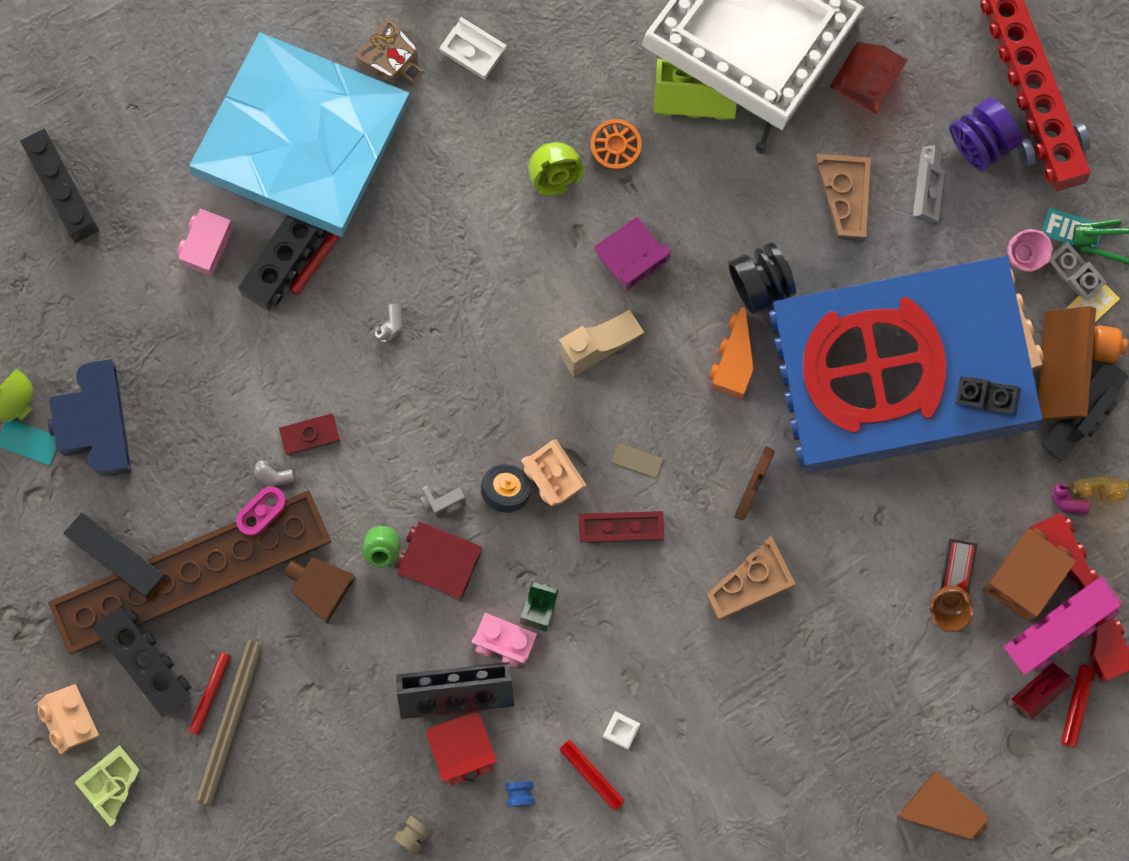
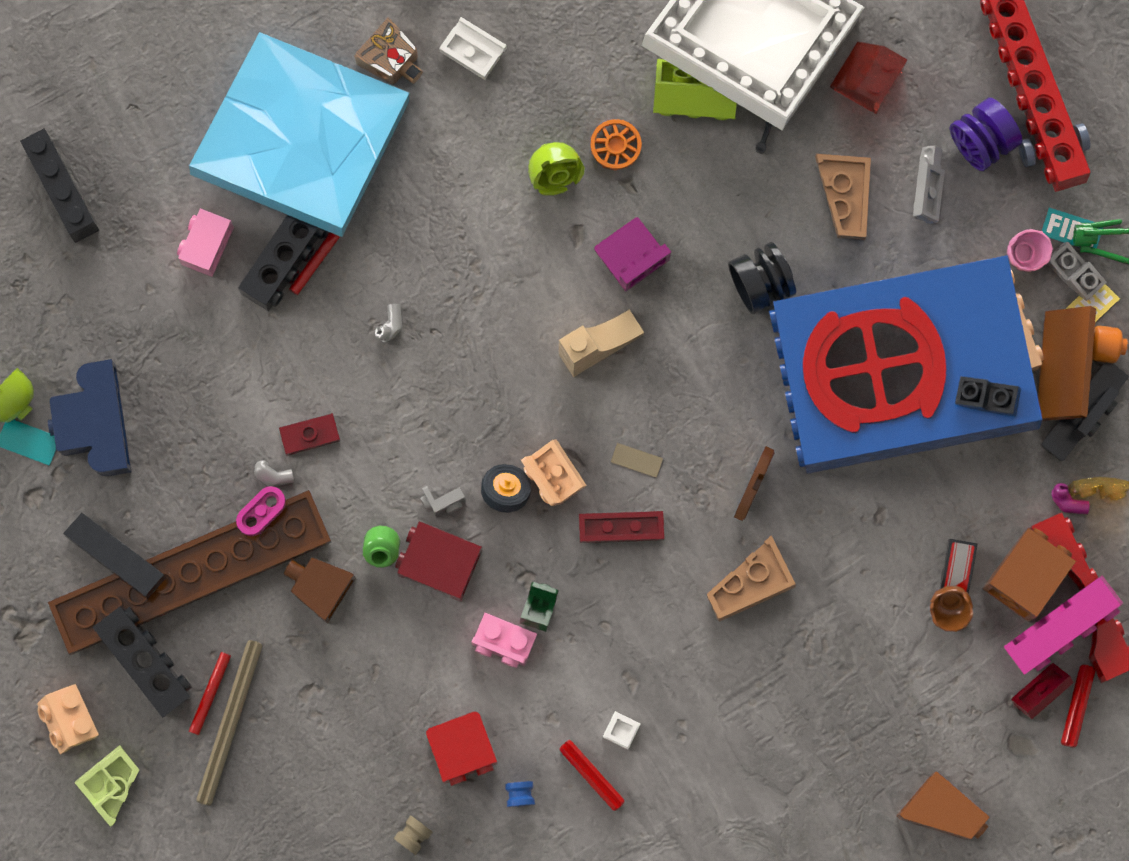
(454, 690): black brick -> none
(736, 363): orange slope -> none

